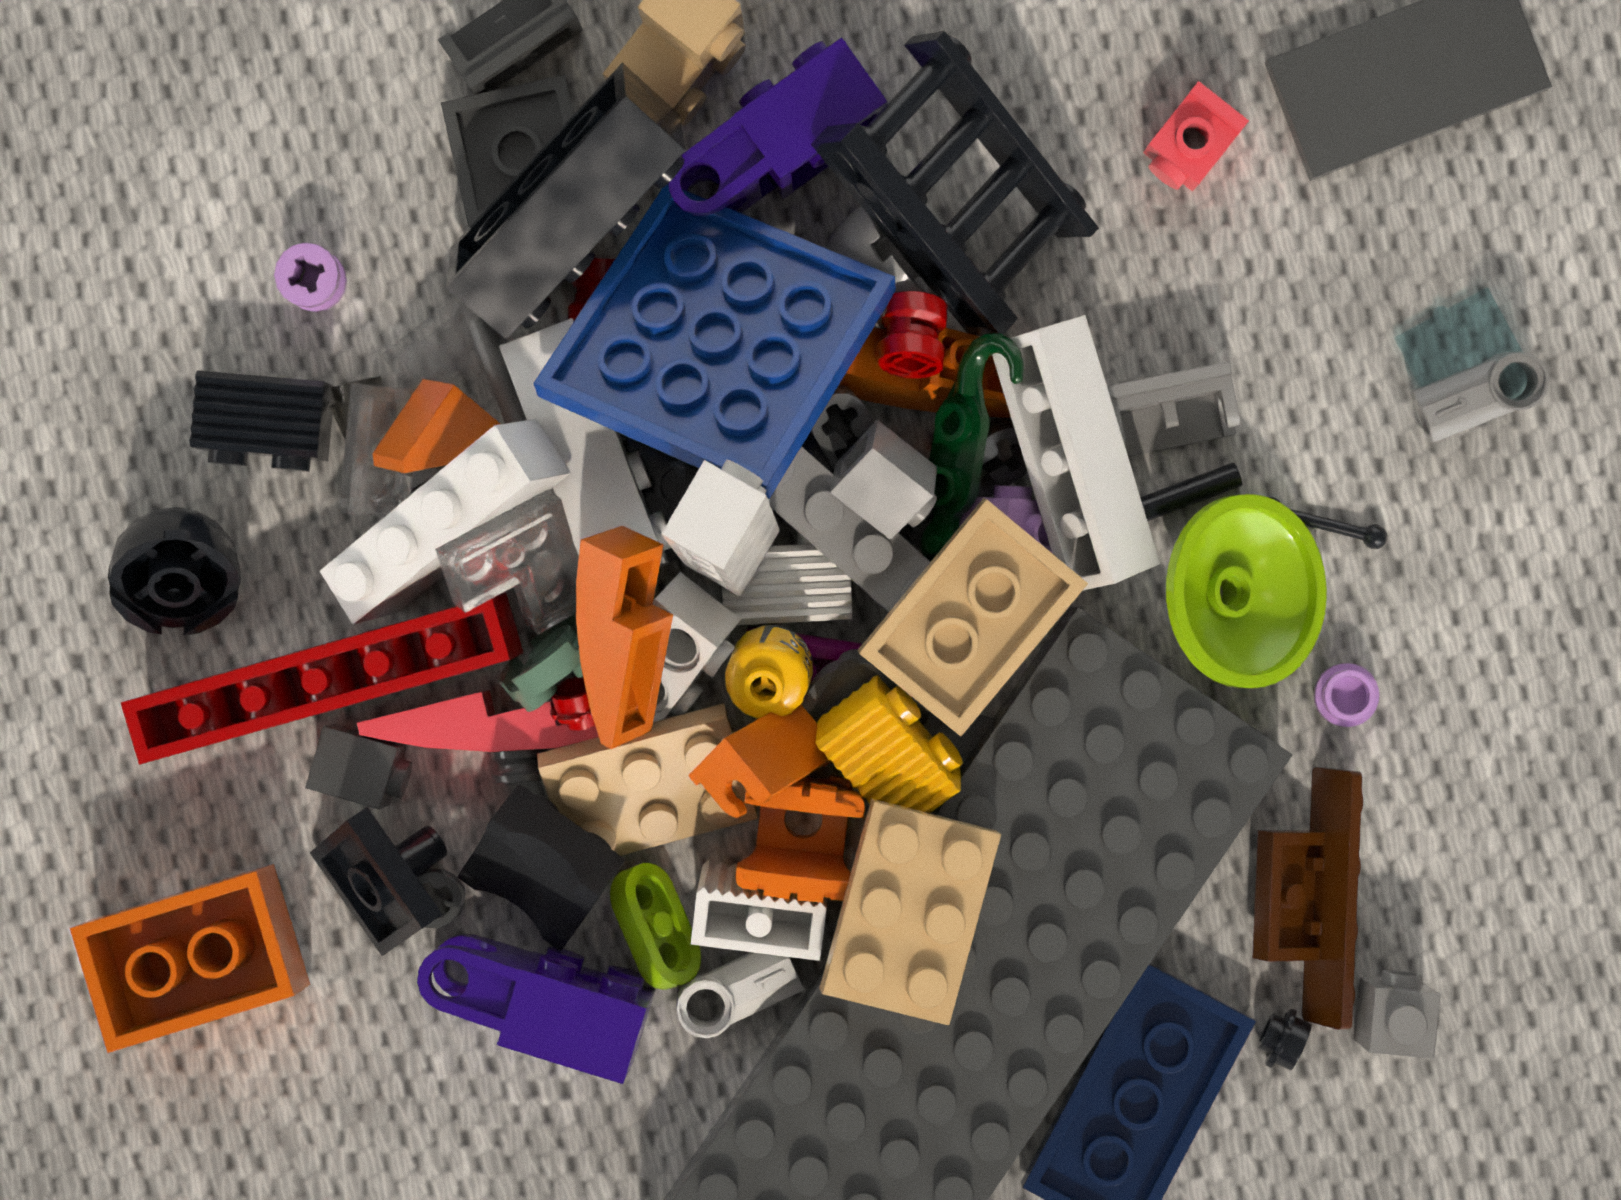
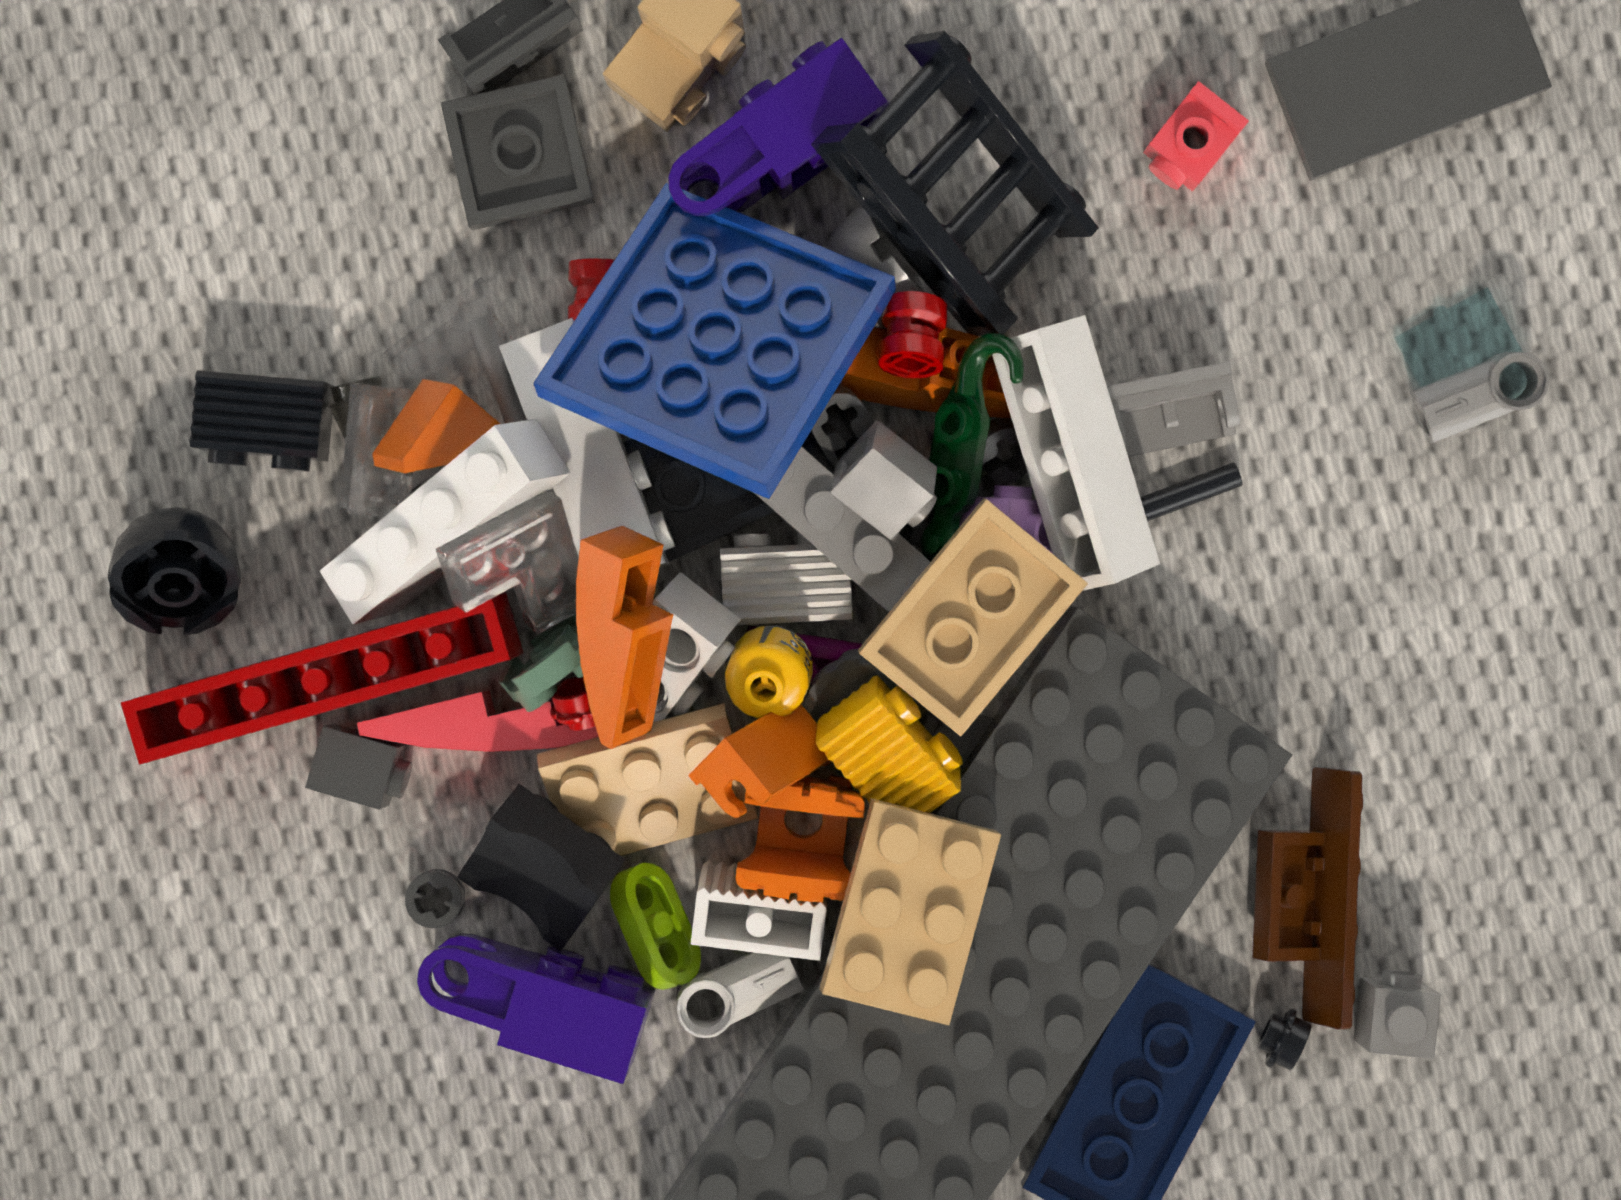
(190, 958): orange brick -> none
(318, 288): lavender wheel -> none
(380, 878): black tile -> none
(517, 766): dark grey bush -> none
(566, 203): black brick -> none
(723, 525): white brick -> none
(1269, 587): lime dish -> none
(1346, 695): lavender plate -> none
(1373, 536): black hinge -> none

